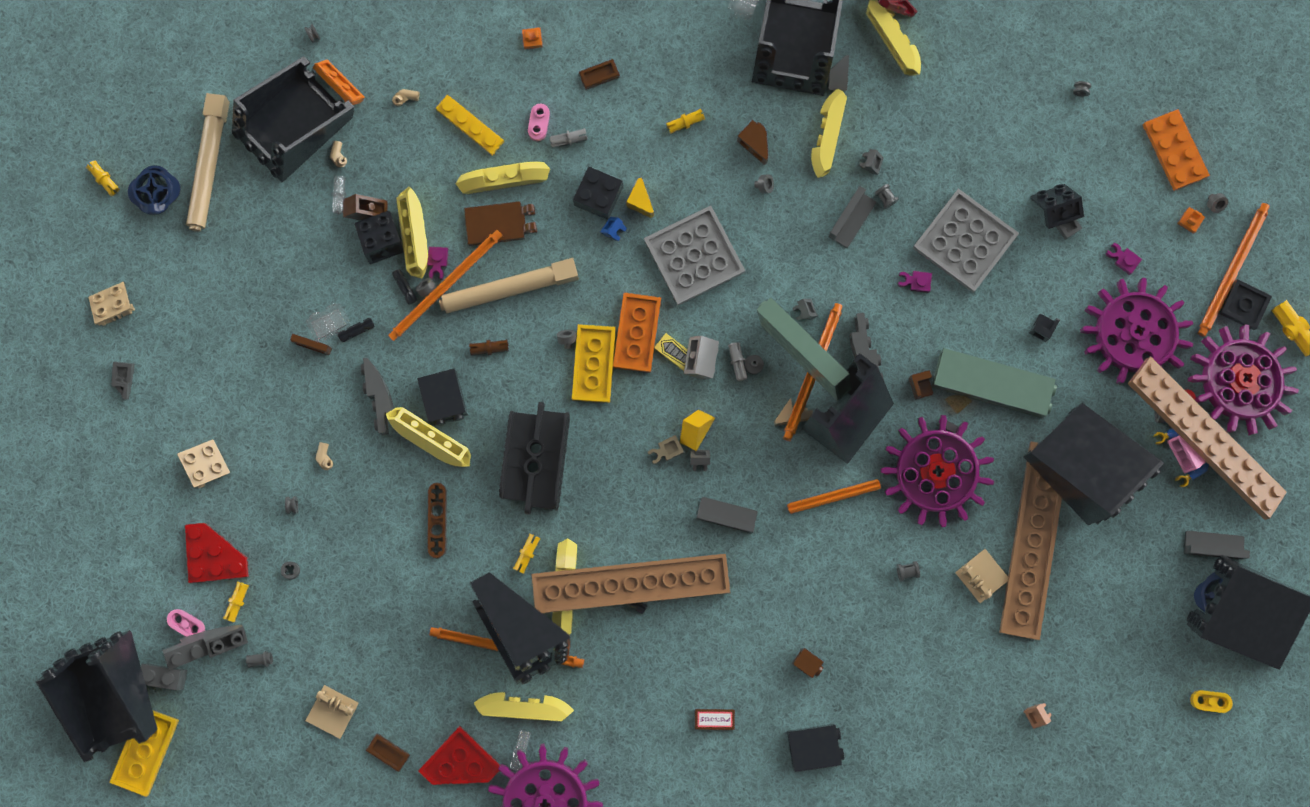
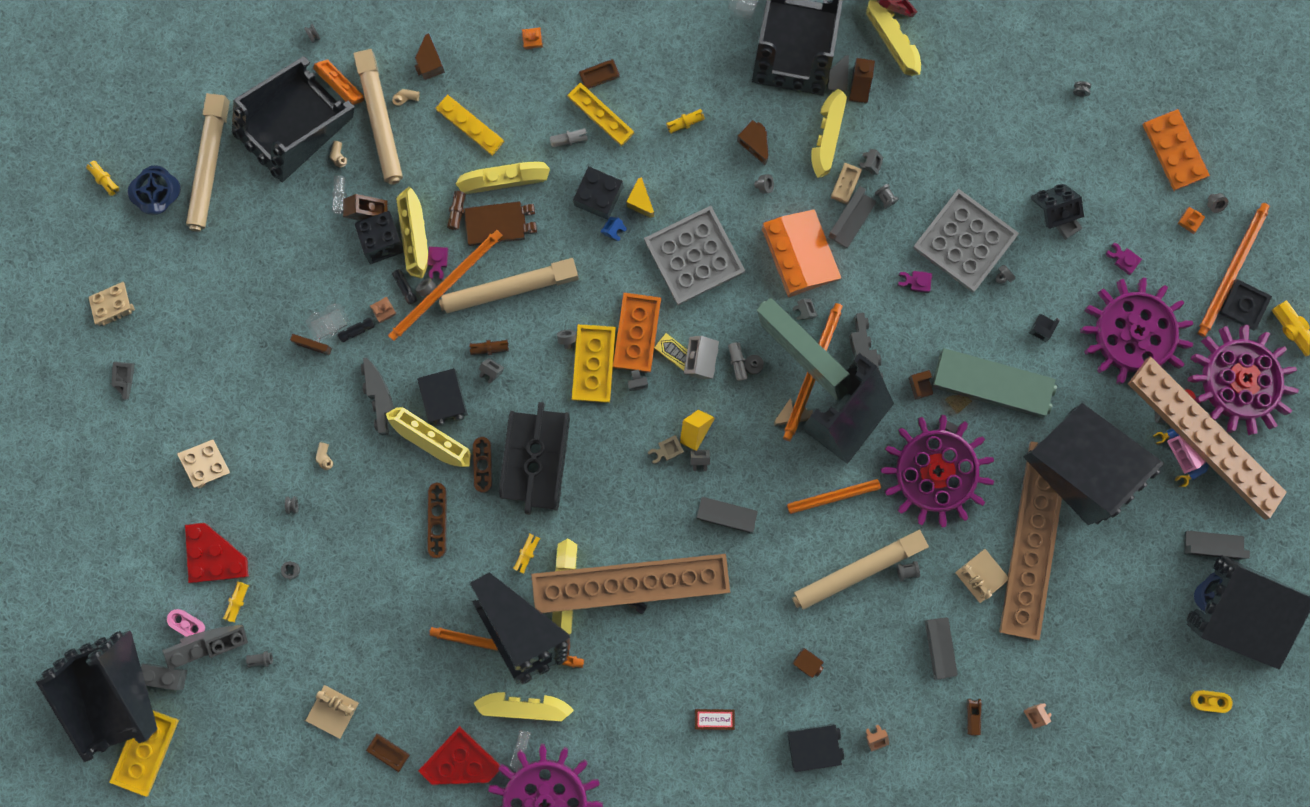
(378, 115): none -> tan brick
(383, 309): none -> nougat tile
(428, 60): none -> reddish brown slope
(456, 210): none -> reddish brown pin
(487, 450): none -> reddish brown beam
(490, 368): none -> dark grey tile
(538, 121): bright pink plate -> none
(600, 114): none -> yellow plate
(637, 382): none -> dark grey tile
(800, 252): none -> orange slope
(846, 183): none -> tan plate
(860, 570): none -> tan brick
(861, 80): none -> reddish brown slope
(877, 739): none -> nougat tile
(941, 648): none -> dark grey panel
(974, 720): none -> reddish brown bar
(1008, 275): none -> dark grey tile

